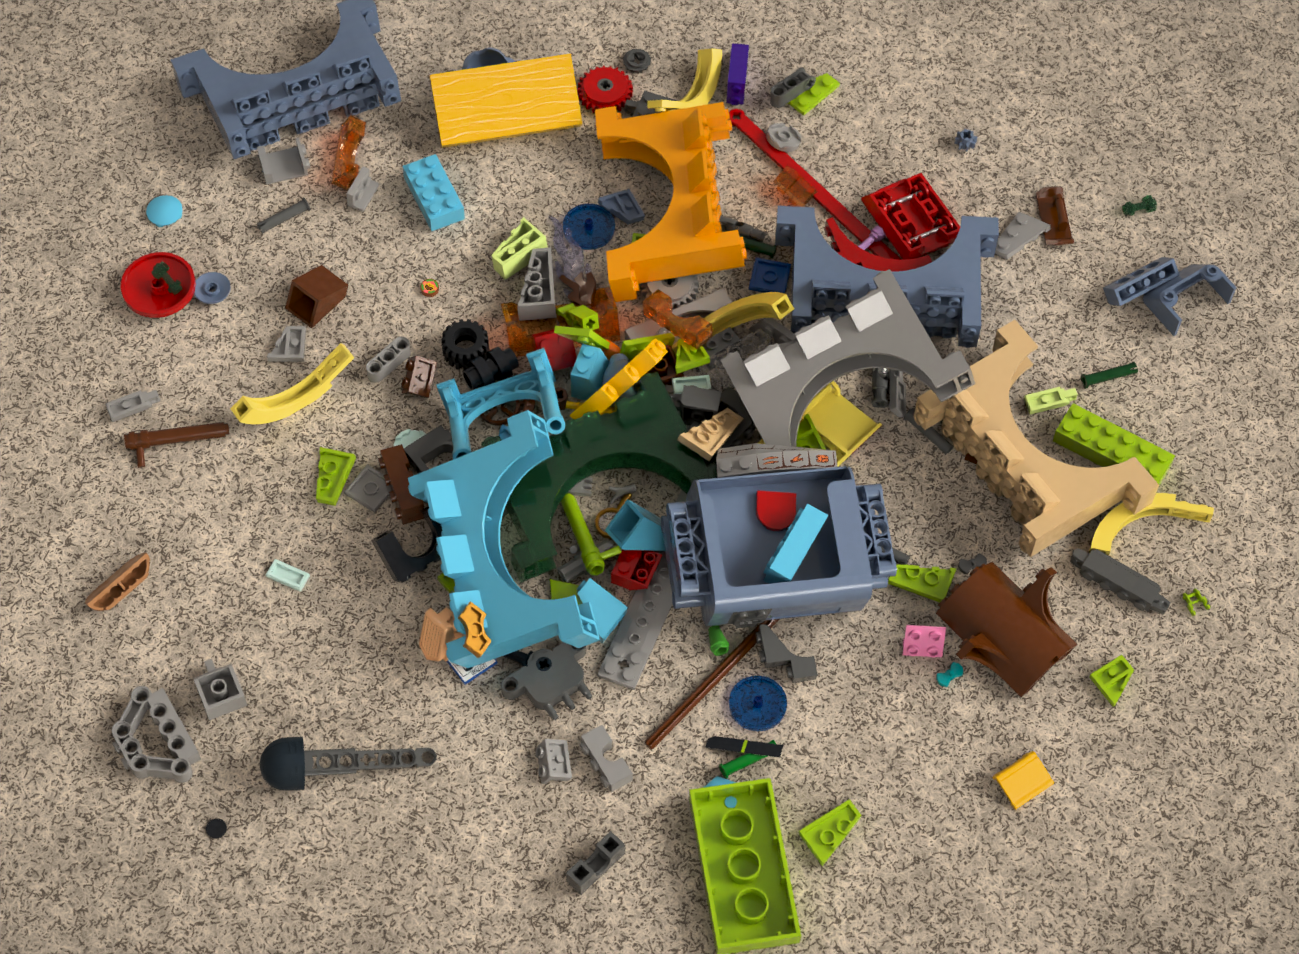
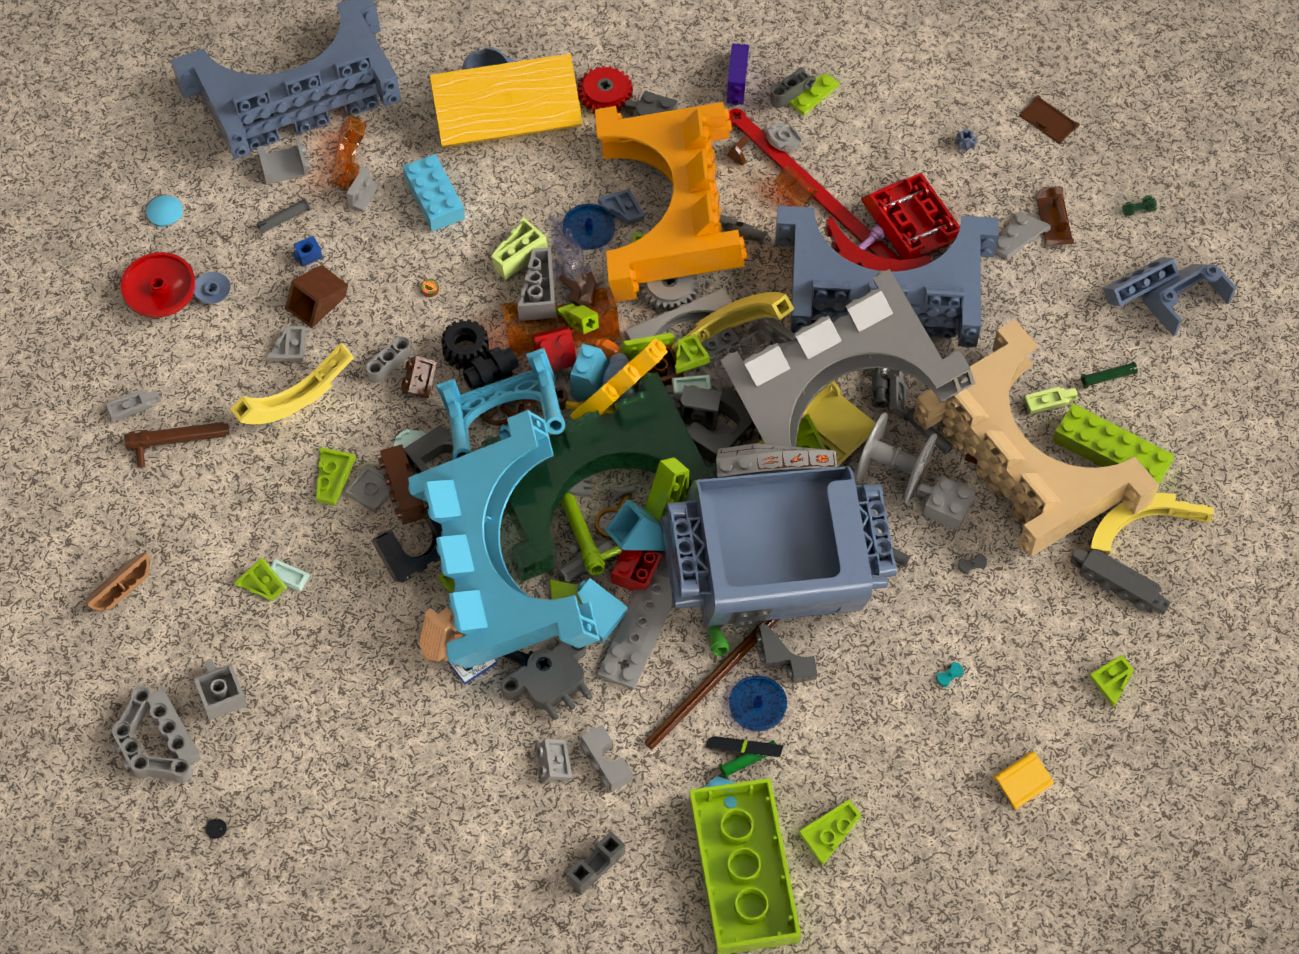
(160, 270): clear green bar -> none
(262, 580): none -> lime wing
(287, 763): piece -> none
(311, 247): none -> blue brick
(473, 622): tile -> none
(582, 336): lime wing -> none
(641, 55): dark grey gear -> none
(667, 487): none -> lime wedge
(692, 330): clear orange arch -> none
(703, 86): light yellow arch -> none
(711, 434): tan wing -> none
(736, 154): none -> reddish brown tile
(760, 247): dark green pin -> none
(769, 276): blue tile -> none
(775, 509): red tile -> none
(795, 545): medium azure brick -> none
(894, 457): none -> light grey piece
(924, 641): bright pink hinge -> none
(926, 582): lime wing -> none
(947, 501): none -> light grey hinge
(1006, 625): reddish brown cylinder -> none
(1042, 113): none -> reddish brown door
(1199, 599): lime piece -> none

